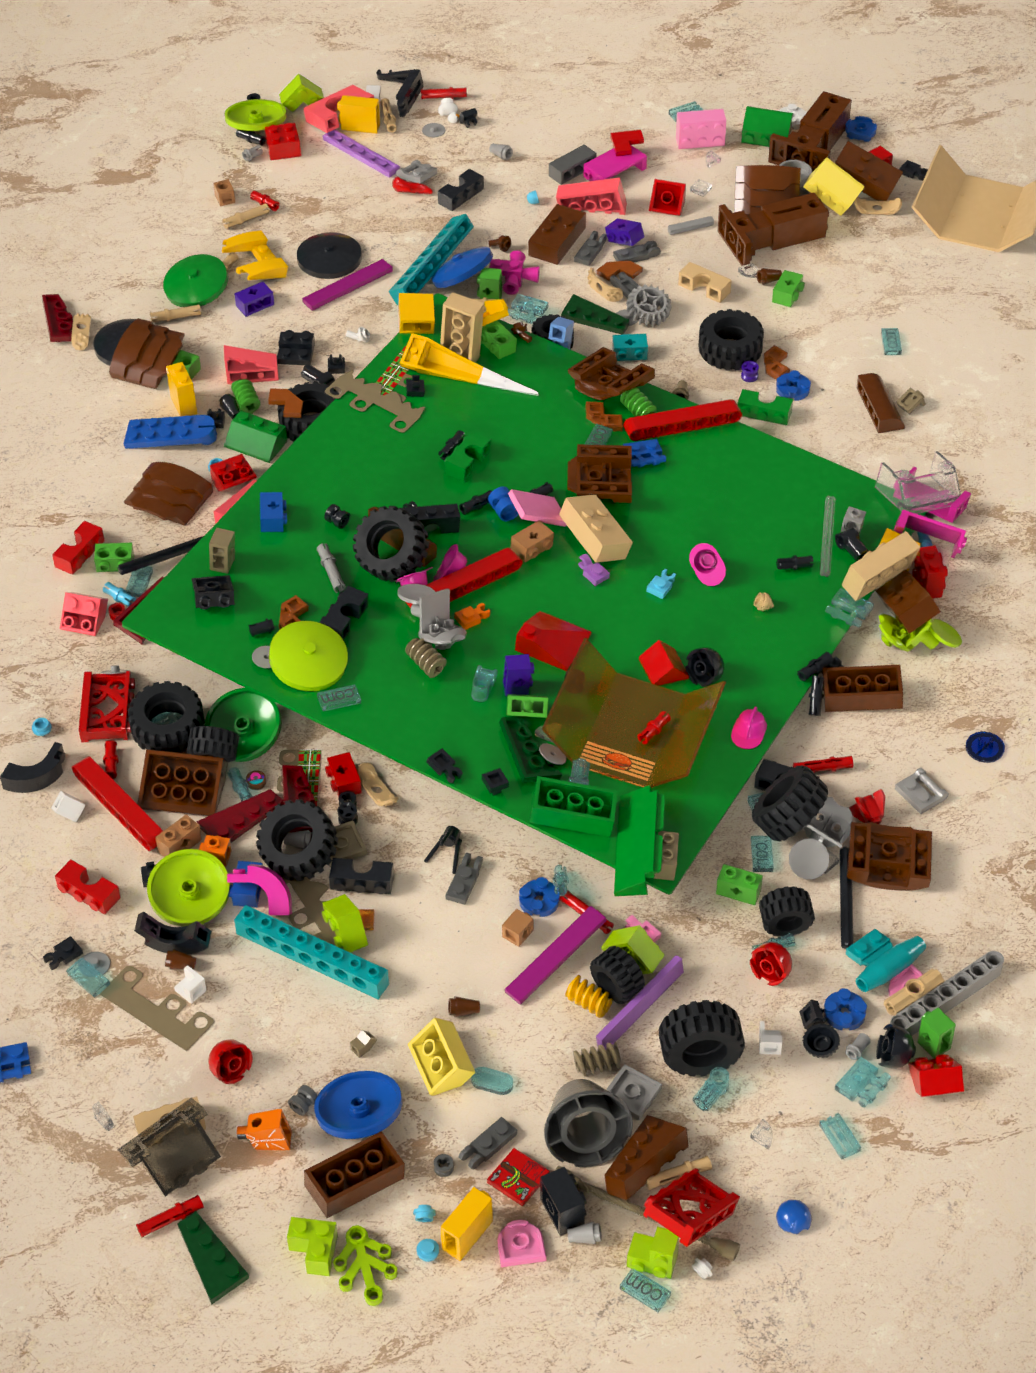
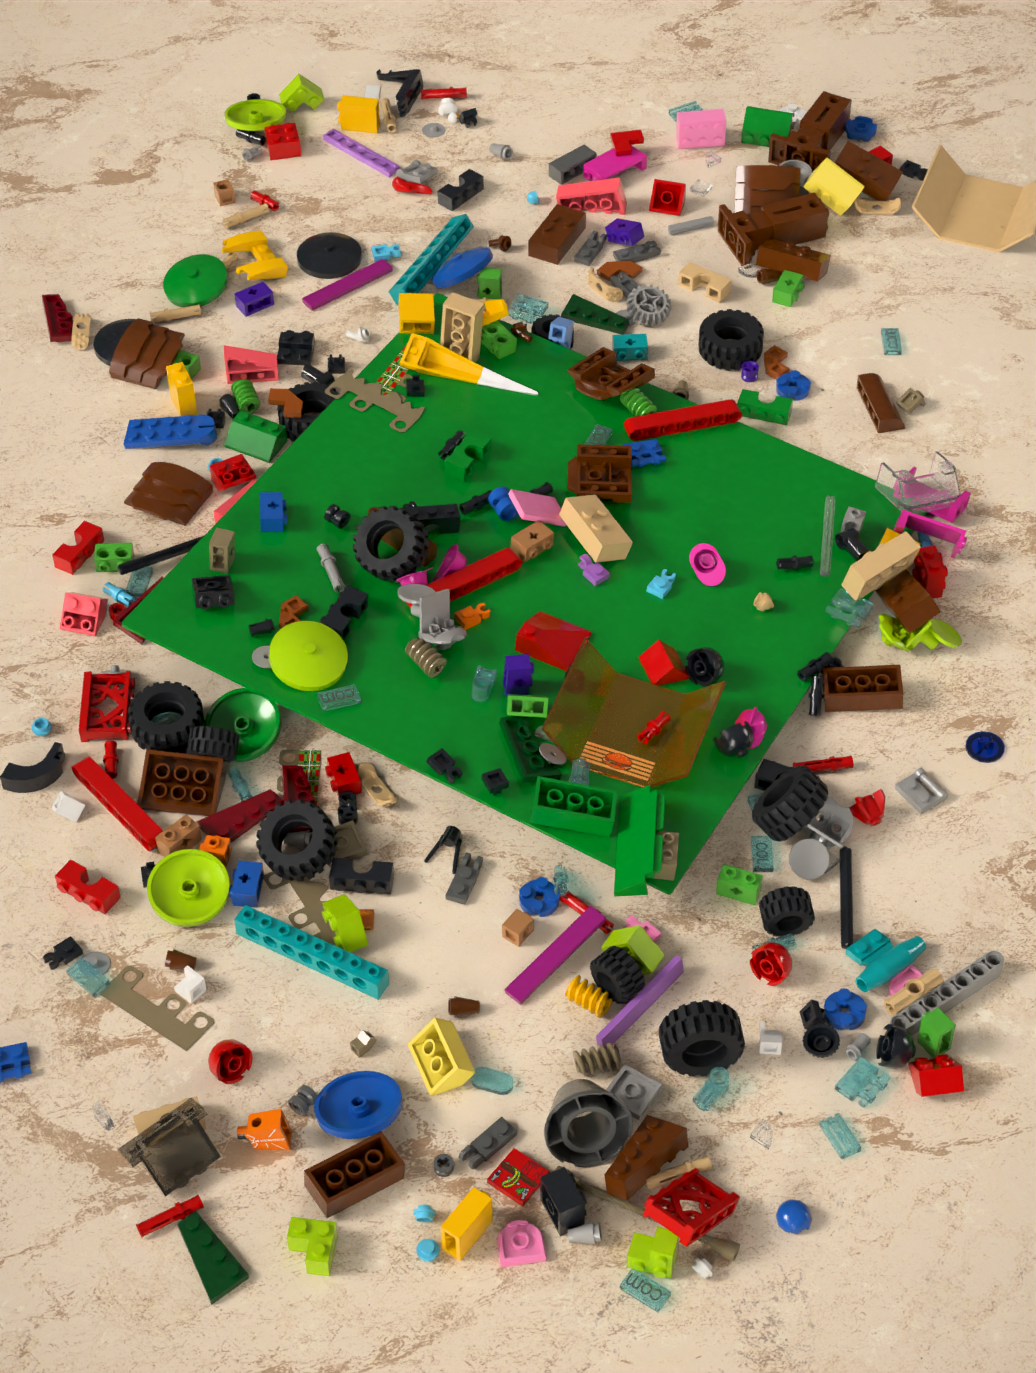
(162, 938): black arch -> none
(256, 780): reddish brown tile -> none
(275, 887): dark pink arch -> none
(322, 113): coral arch -> none
(364, 1261): lime plant -> none
(384, 252): none -> medium azure plate
(514, 271): dark pink brick -> none
(596, 415): dark orange tile -> none
(735, 740): none -> black cylinder
(793, 258): none -> reddish brown brick
(889, 856): reddish brown slope -> none

